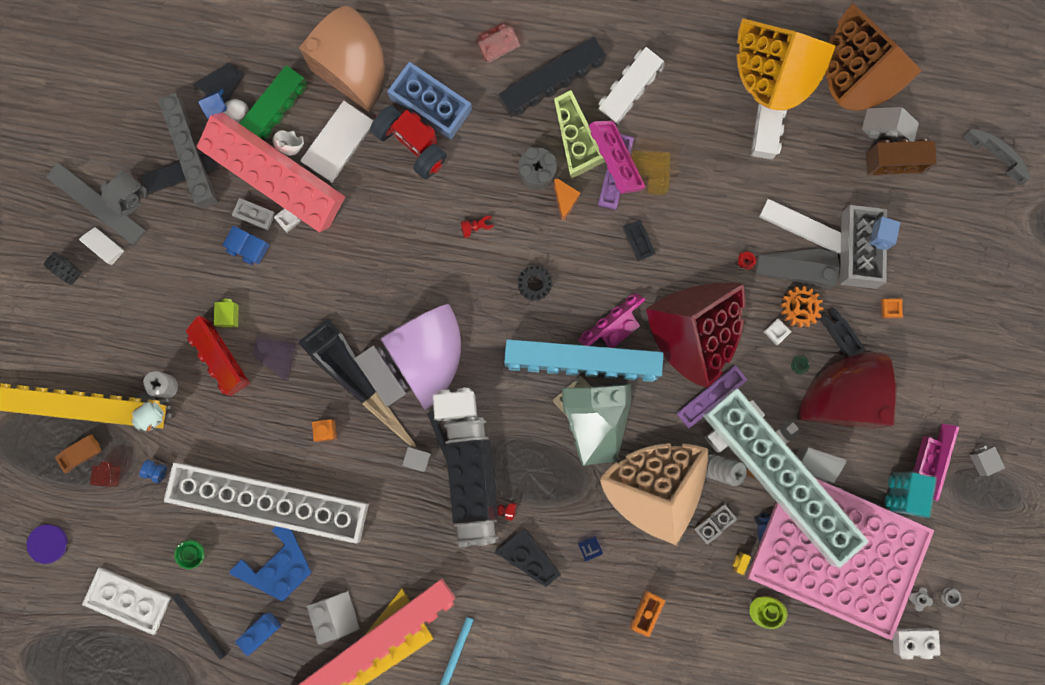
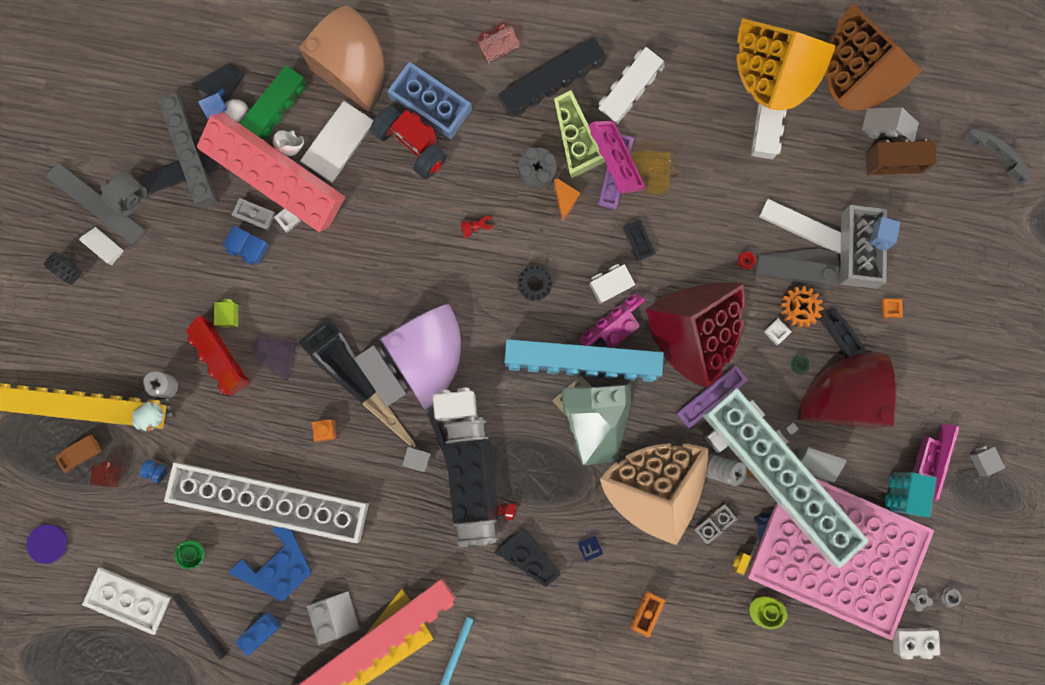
(612, 283): none -> white brick

